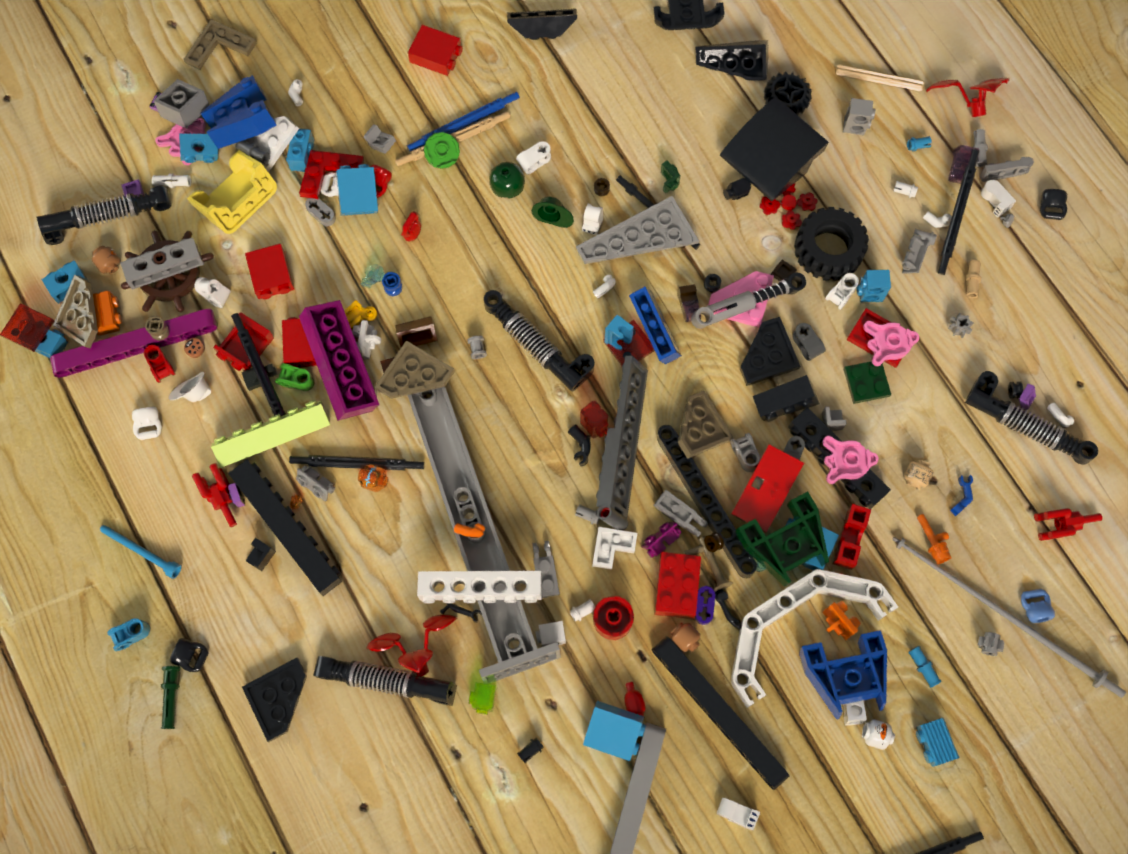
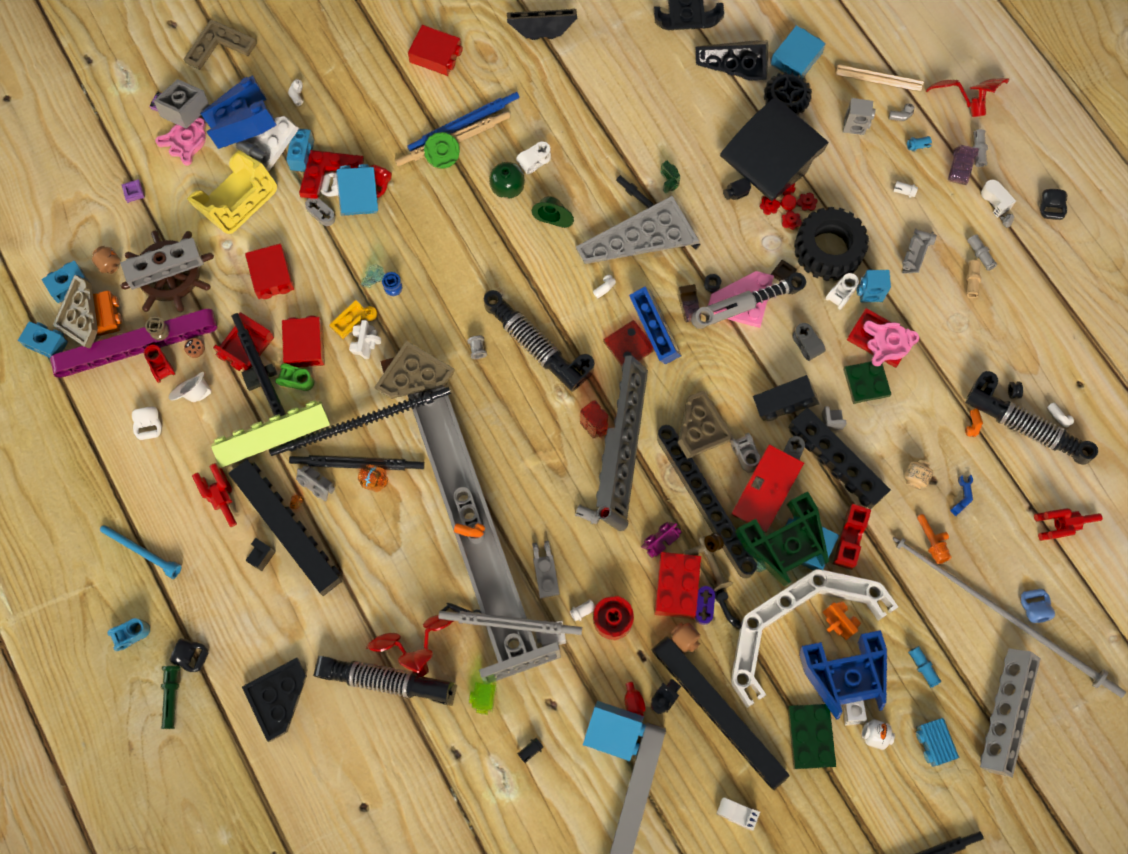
(27, 327): clear red tile -> none
(53, 224): black piece -> none
(183, 180): white pin -> none
(190, 155): dark azure brick -> none
(212, 291): white piece -> none
(236, 495): medium lavender tile -> none
(338, 360): magenta brick -> none
(378, 140): light grey bracket -> none
(411, 227): red piece -> none
(416, 332): reddish brown brick -> none
(428, 398): none -> black hose
(429, 579): white brick -> none
(510, 622): none -> light grey axle
(584, 444): black piece -> none
(592, 219): white leg -> none
(606, 188): dark brown bush -> none
(610, 541): white plate -> none
(618, 330): dark azure hinge -> none
(665, 697): none -> black hips
(679, 512): light grey hinge -> none
(769, 354): black plate -> none
(798, 52): none -> dark azure brick
(811, 736): none -> dark green plate
(848, 459): bright pink tile -> none
(904, 114): none -> light grey arm
(937, 222): white arm -> none
(958, 212): black axle -> none
(962, 320): light grey gear -> none
(976, 425): none -> orange arm
(982, 252): none -> light grey pin
(991, 644): light grey gear -> none
(1006, 169): light grey hinge -> none
(1015, 721): none -> light grey brick
(1027, 397): medium lavender tile -> none

